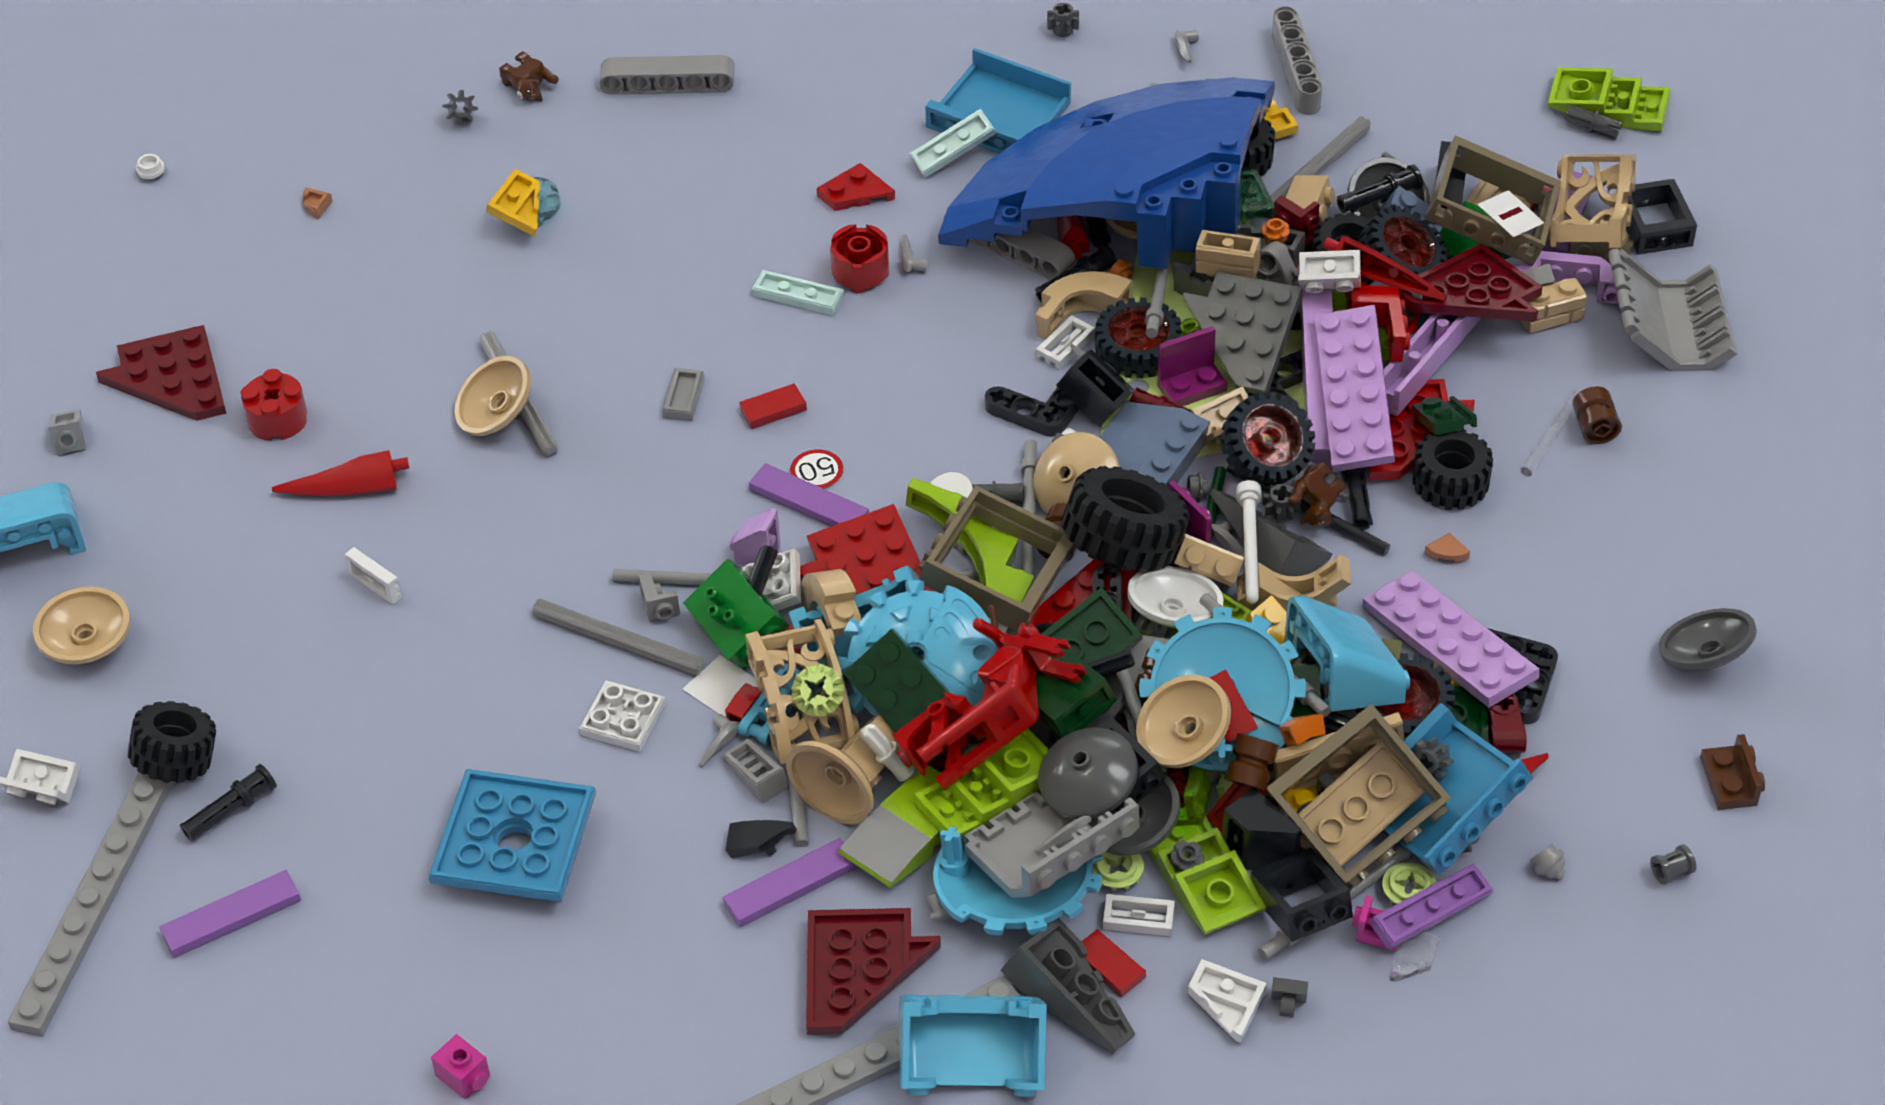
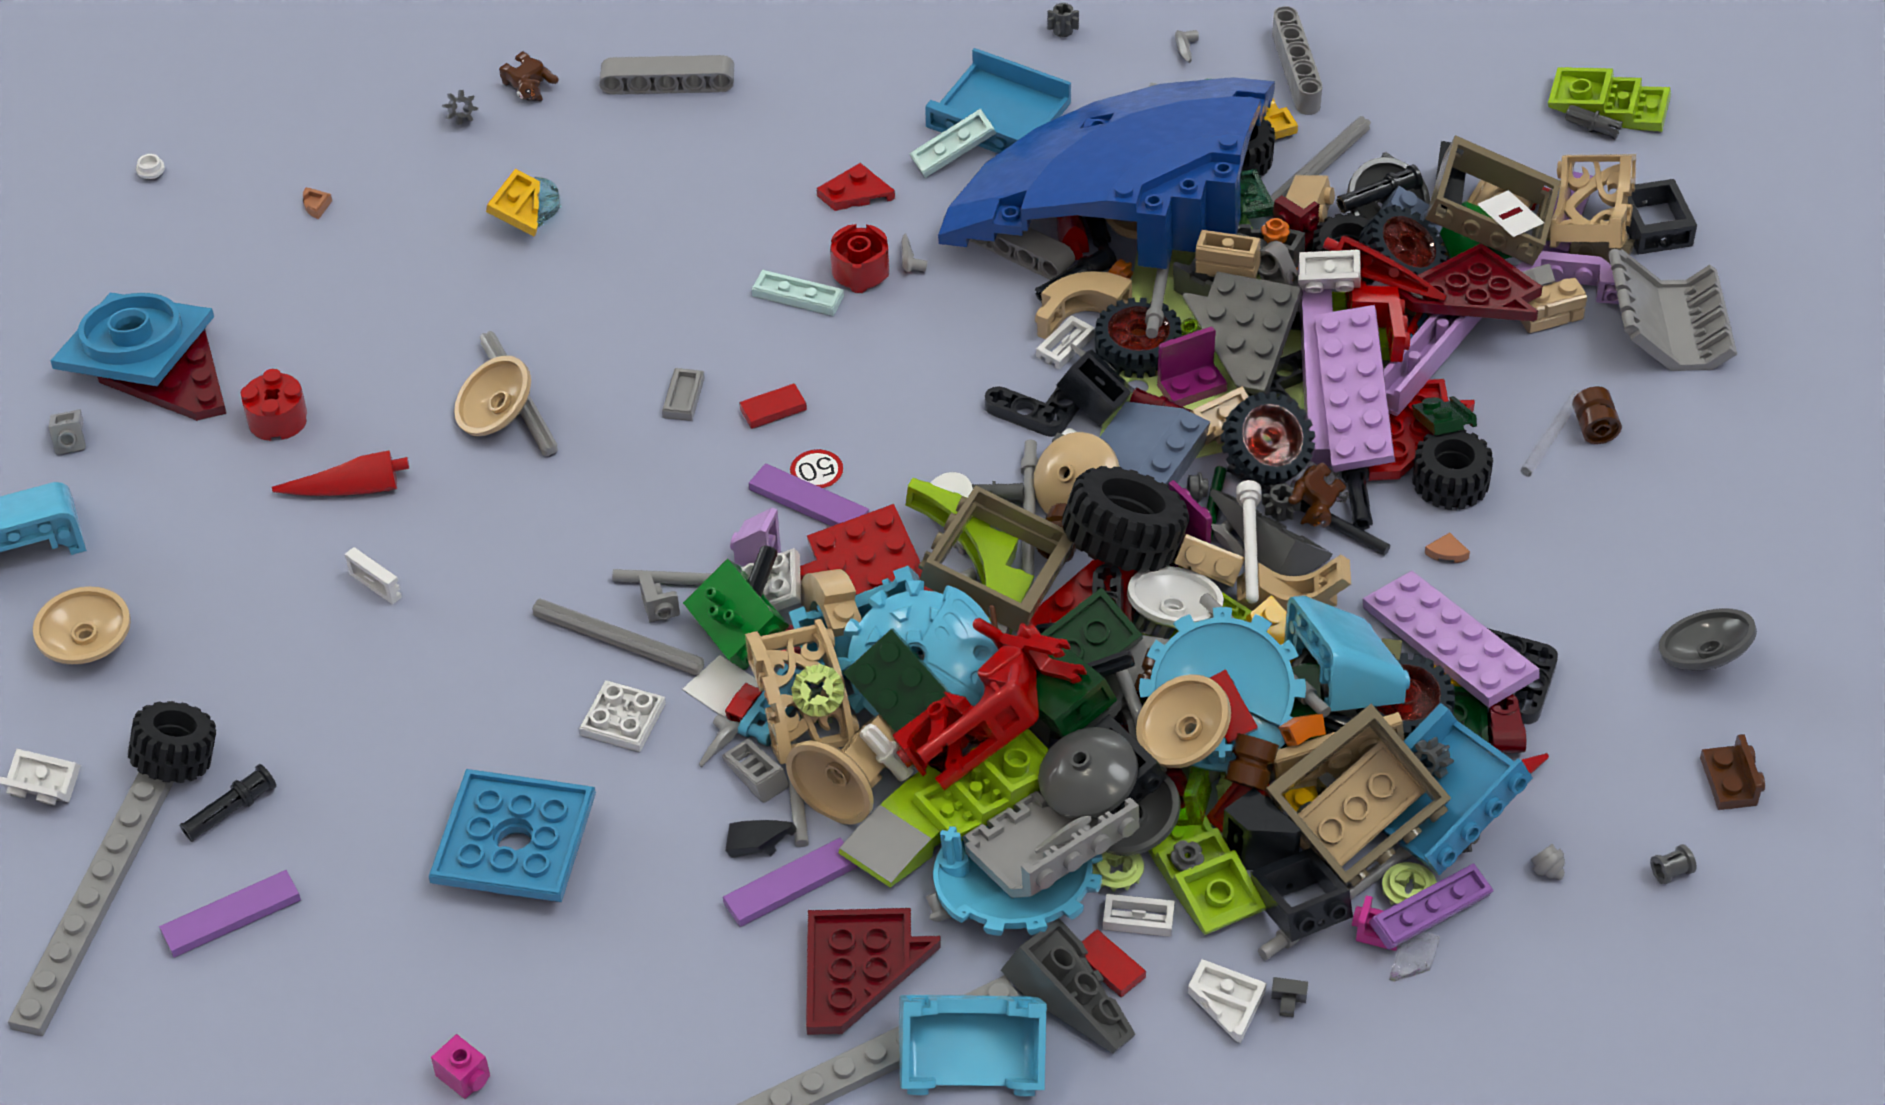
(142, 355): none -> dark azure piece

